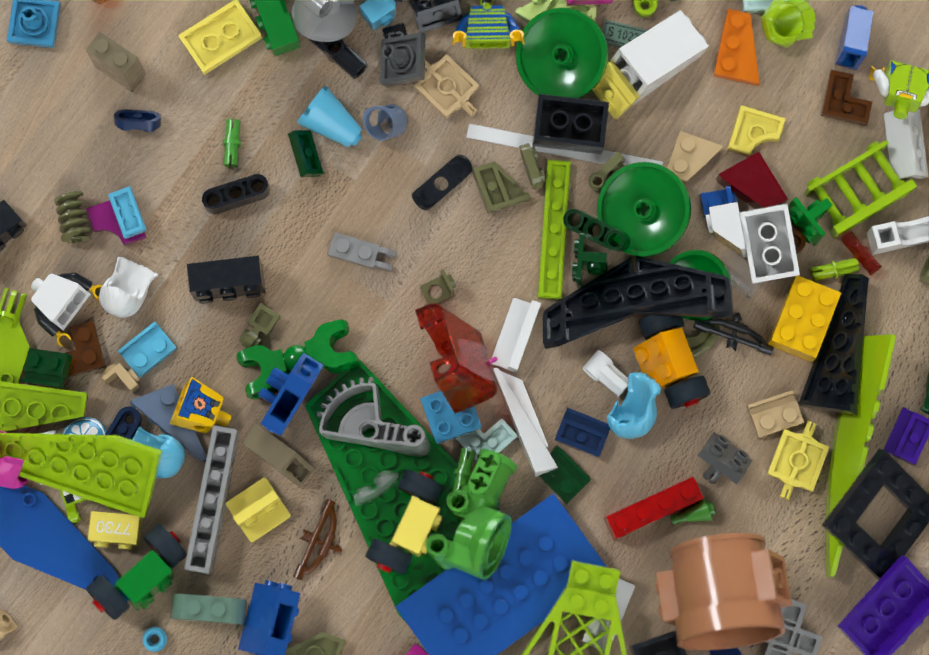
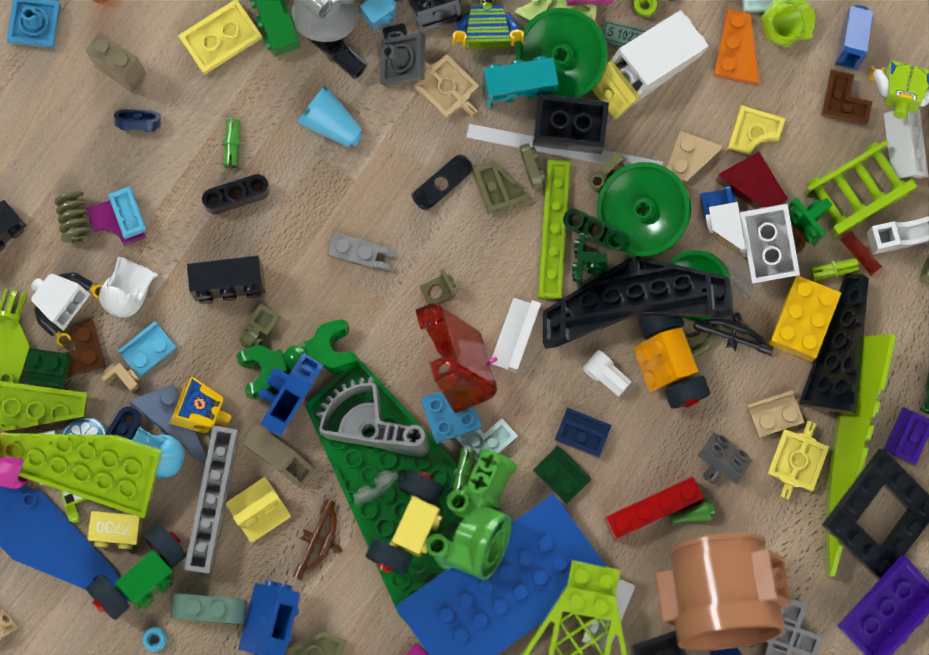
(305, 153): dark green plate -> none
(387, 112): sand blue helmet -> none
(519, 80): none -> teal wedge
(525, 422): white wedge -> none
(638, 410): medium azure piece -> none

